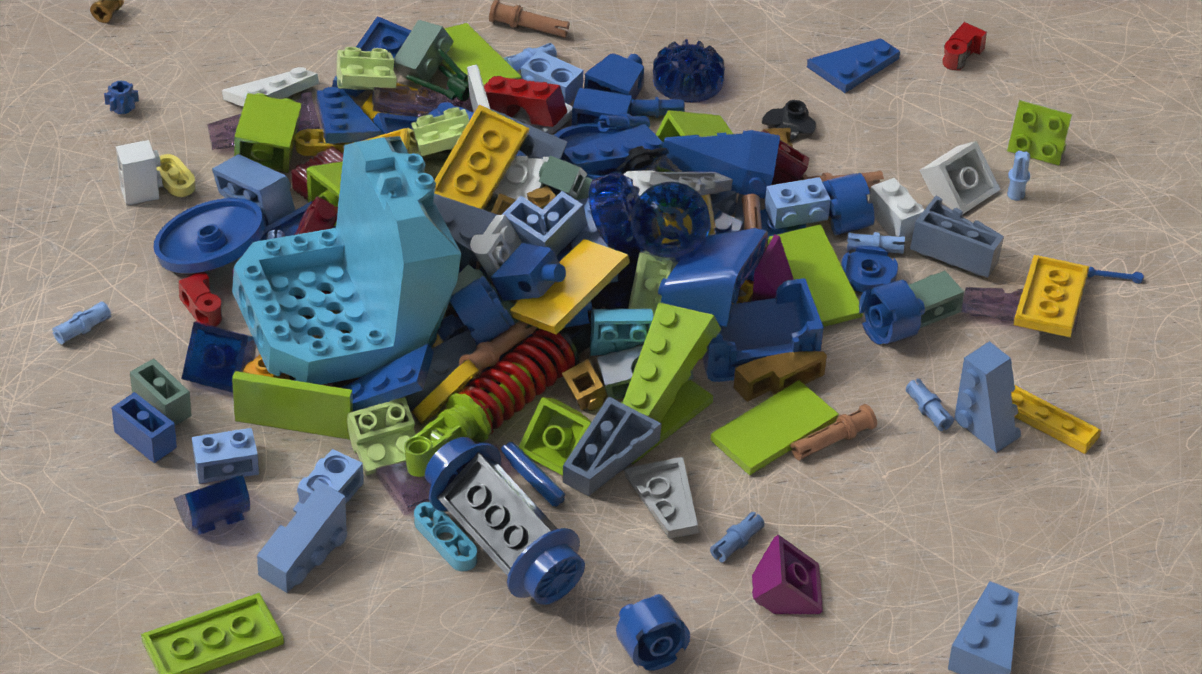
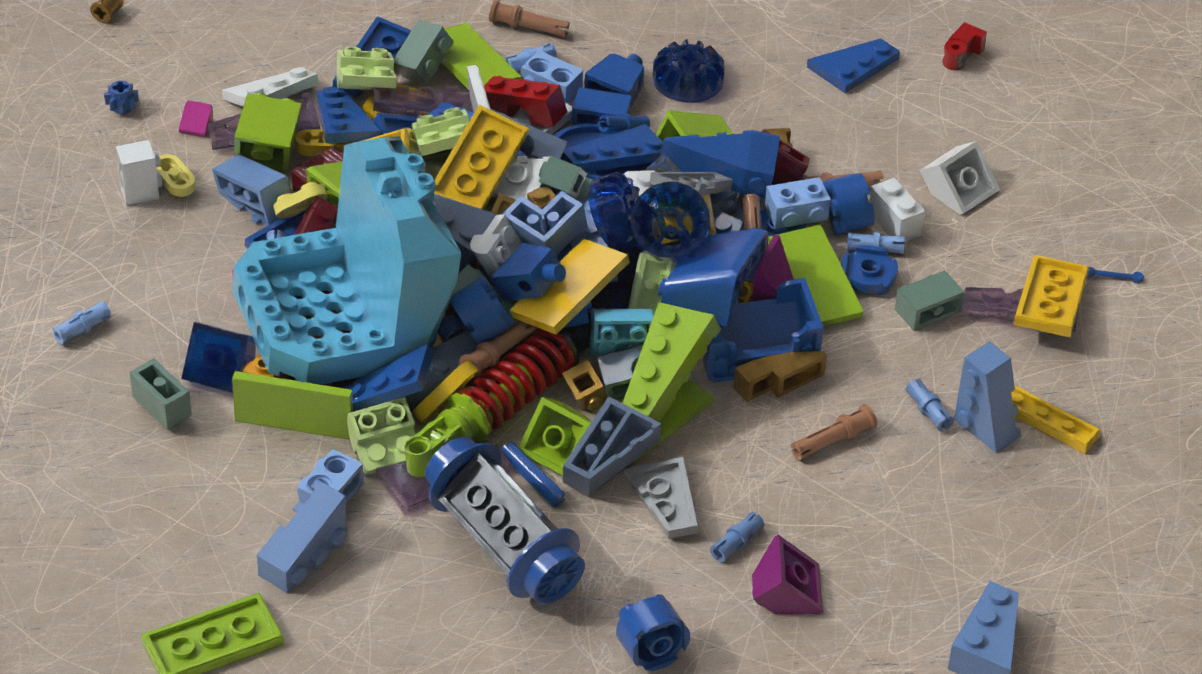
(144, 427): blue brick -> none
(195, 118): none -> dark pink slope
(199, 301): red leg -> none
(209, 235): blue dish -> none
(214, 503): clear blue brick -> none
(225, 455): light blue brick -> none
(293, 204): none -> light yellow plate
(447, 548): medium azure beam -> none
(457, 83): dark green plant -> none
(640, 158): black plate -> none
(656, 107): blue axle -> none
(772, 426): lime tile -> none
(792, 116): black plate -> none
(891, 312): blue brick -> none
(956, 240): sand blue wedge -> none
(1019, 176): light blue axle -> none
(1039, 132): lime hinge -> none

